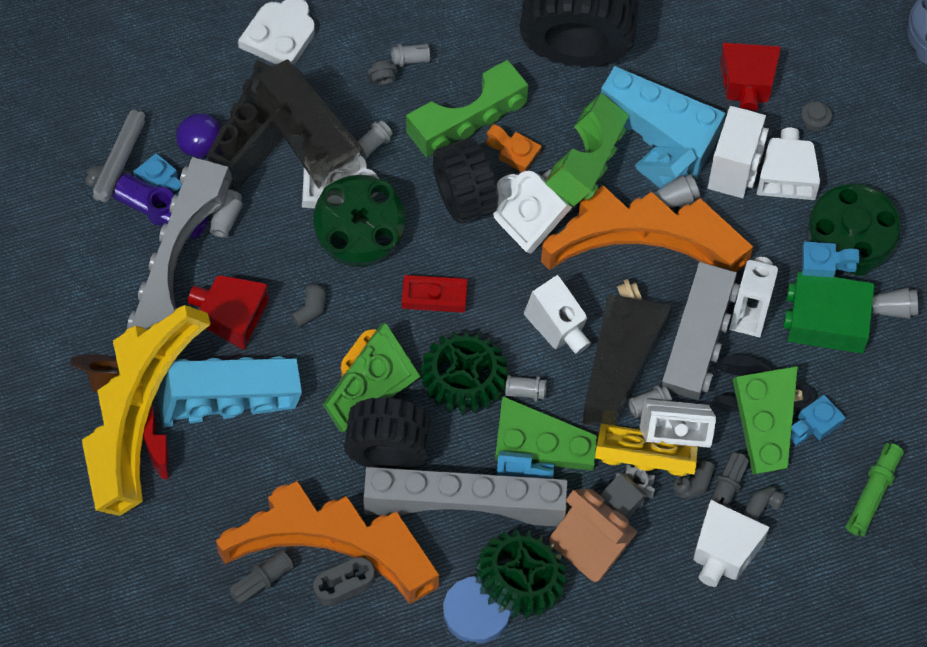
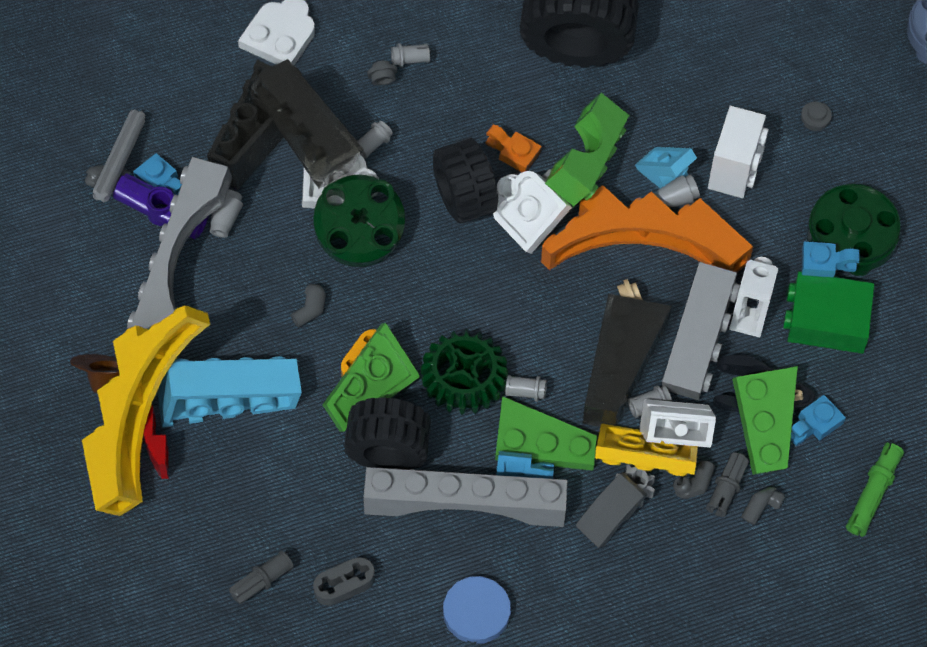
(197, 134): dark purple hair -> none
(232, 307): red torso -> none
(337, 528): orange arch -> none
(434, 293): red plate -> none
(439, 126): bright green arch -> none
(512, 583): dark green gear -> none
(557, 316): white torso -> none
(591, 534): nougat bracket -> none
(665, 115): medium azure wedge -> none
(727, 543): white torso -> none
(748, 73): red torso -> none
(789, 168): white torso -> none
(897, 303): light grey cone -> none

